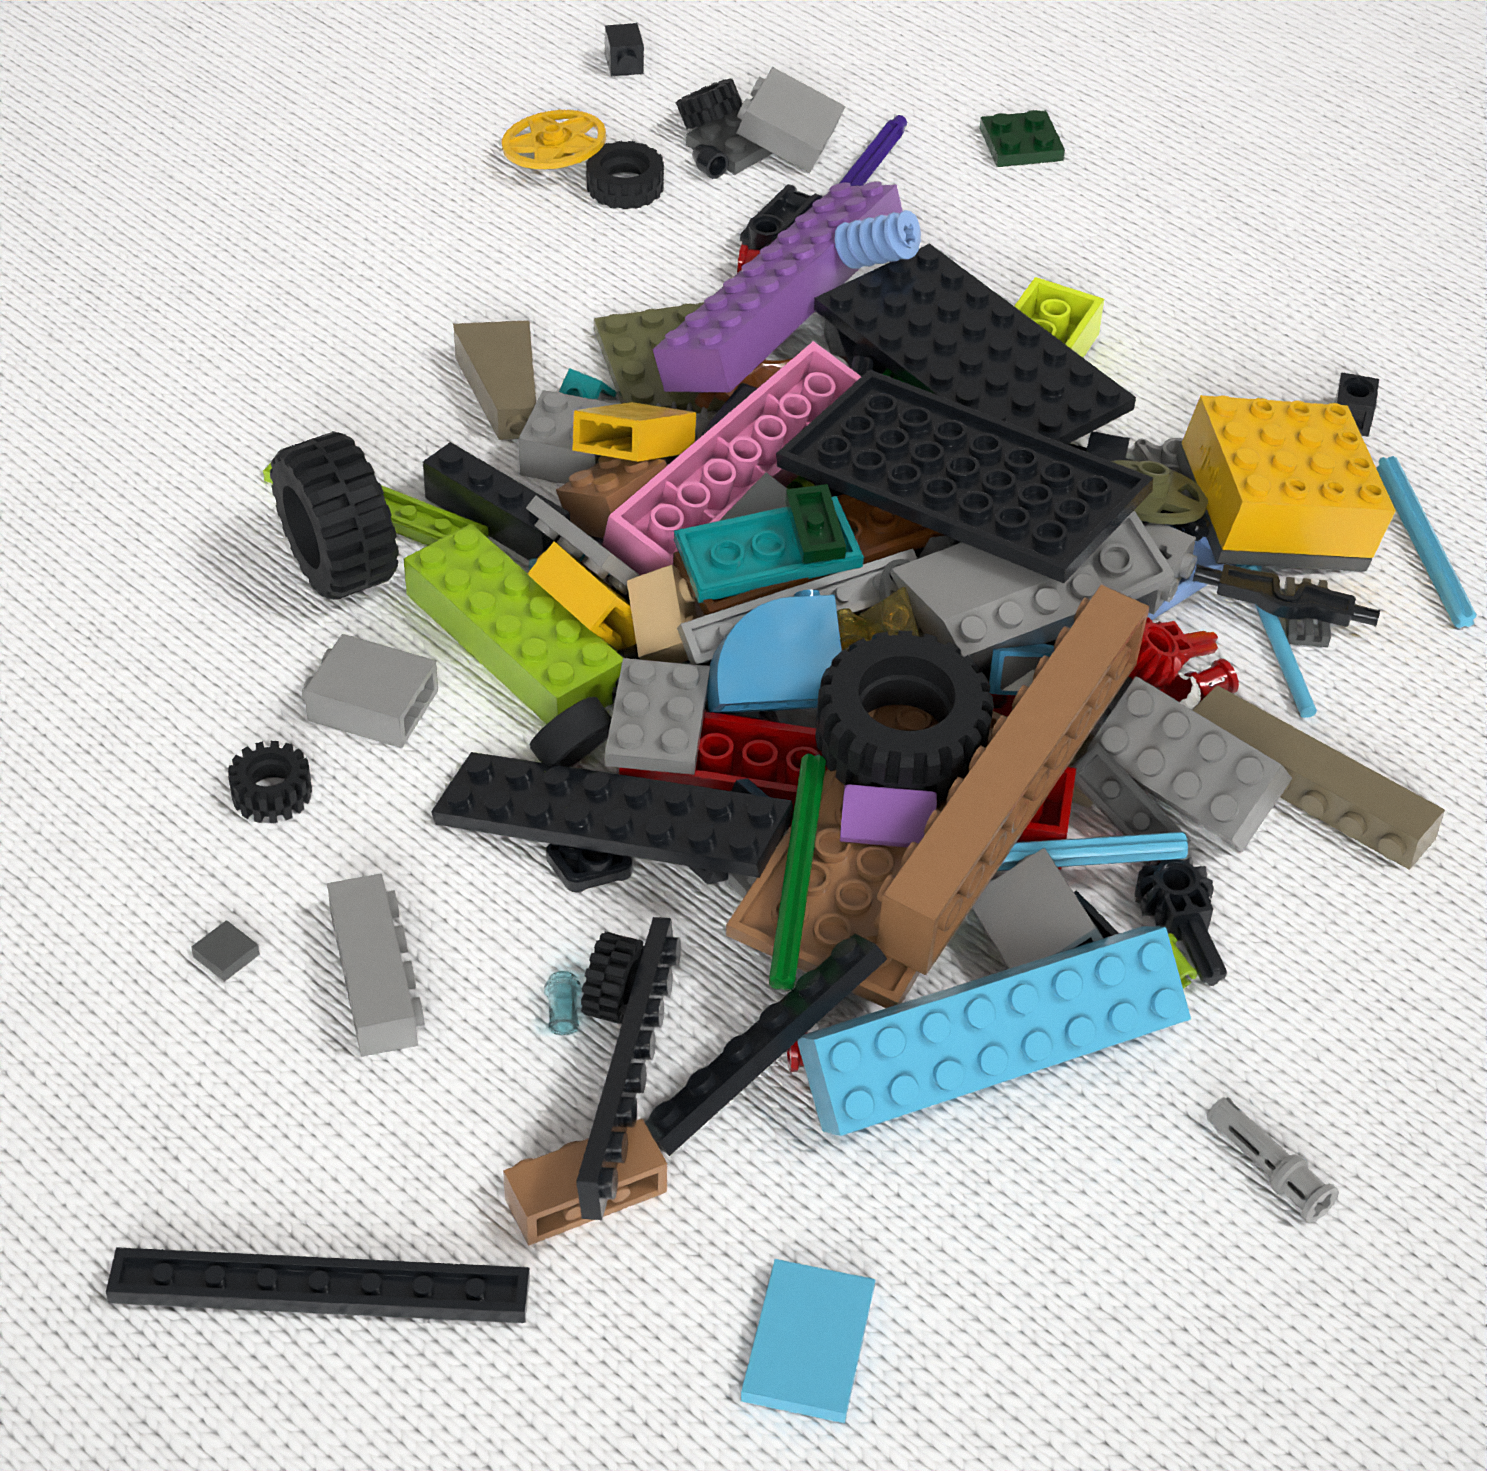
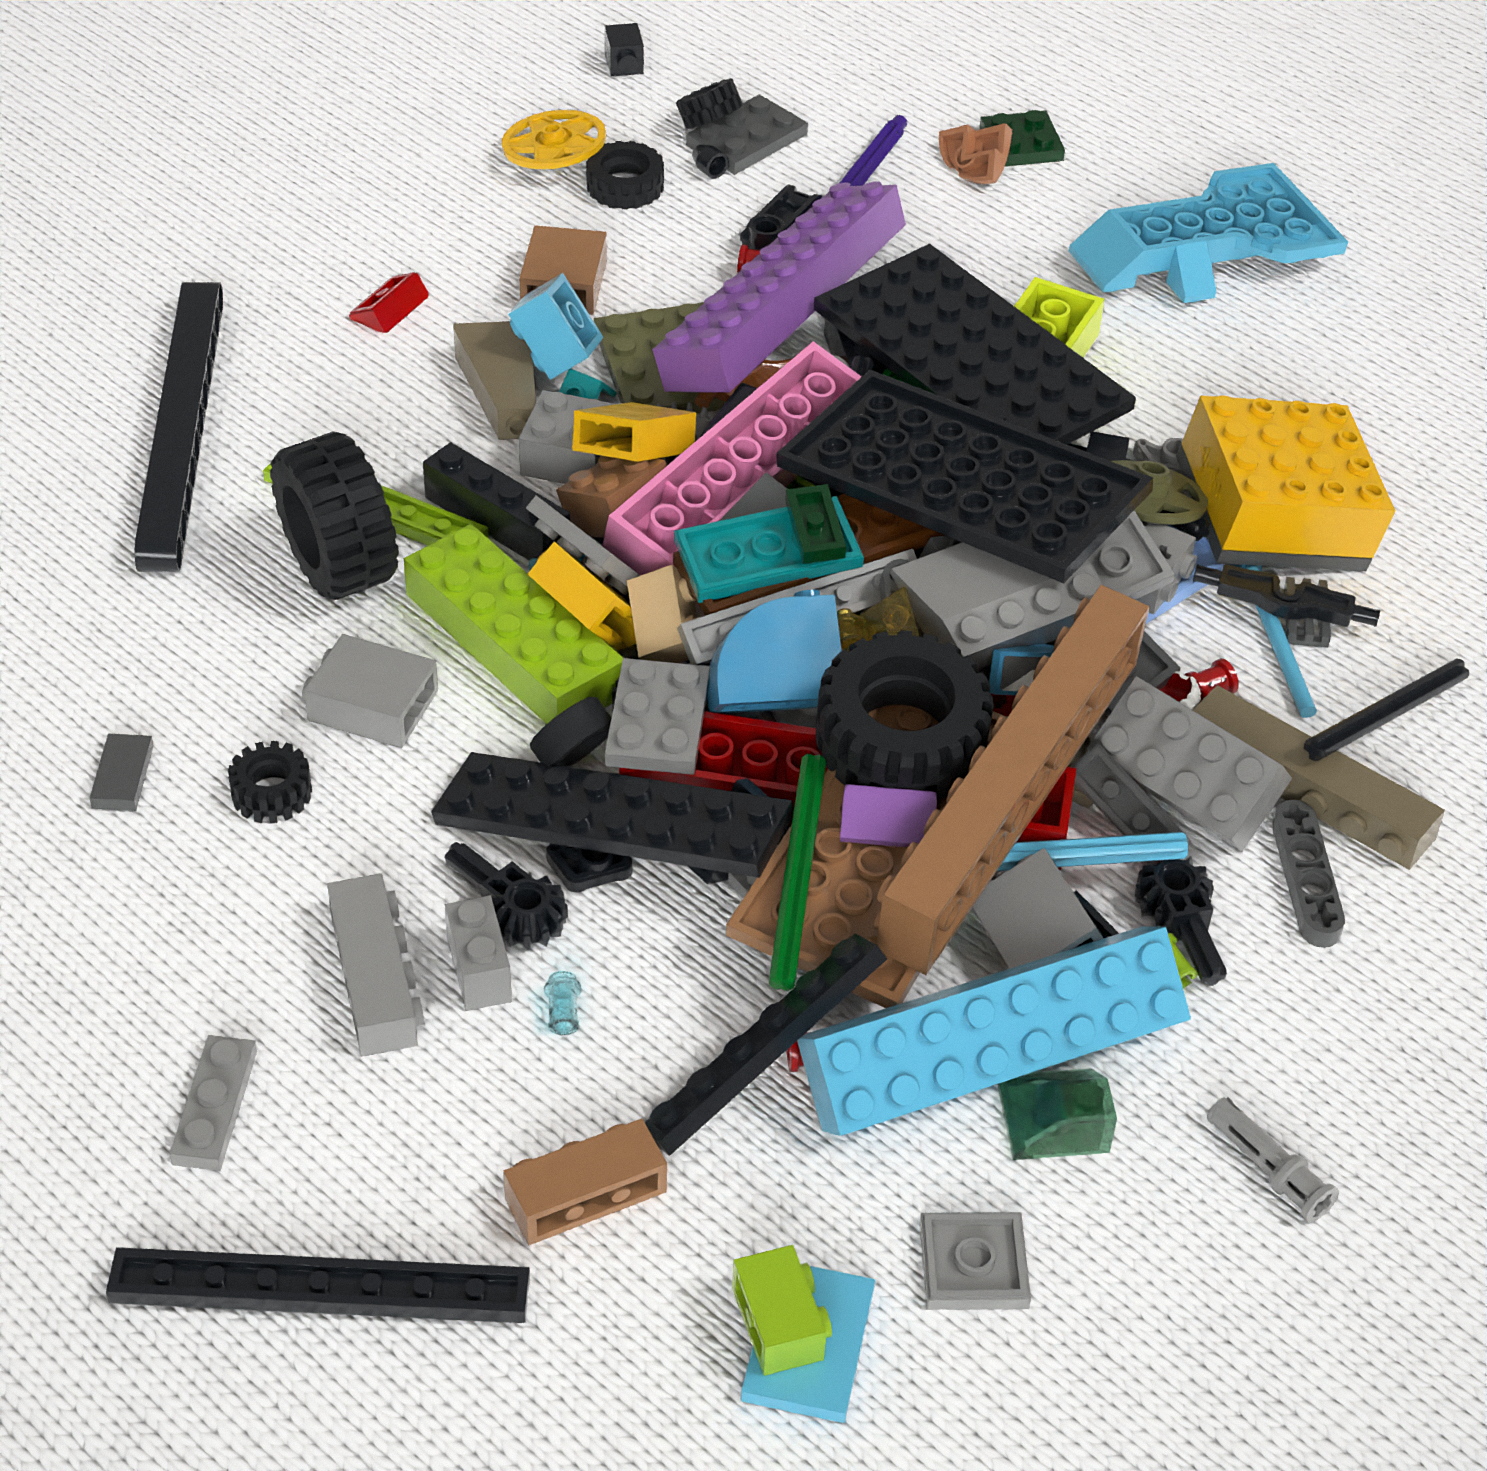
(121, 772): none -> dark grey tile
(179, 429): none -> black beam
(213, 1103): none -> light grey plate
(225, 950): dark grey tile -> none
(391, 302): none -> red slope
(478, 953): none -> light grey brick
(524, 906): none -> black gear
(555, 326): none -> medium azure brick
(574, 252): none -> medium nougat brick
(611, 976): black tyre -> none
(627, 1070): black plate -> none
(780, 1309): none -> lime brick
(789, 118): light grey brick -> none
(878, 239): light blue piece -> none
(974, 1261): none -> light grey tile
(976, 154): none -> nougat brick
(1058, 1114): none -> clear green slope
(1167, 649): red gear -> none
(1236, 218): none -> medium azure piece
(1308, 872): none -> dark grey beam
(1360, 396): black brick -> none
(1385, 710): none -> black axle
(1426, 542): medium azure axle -> none

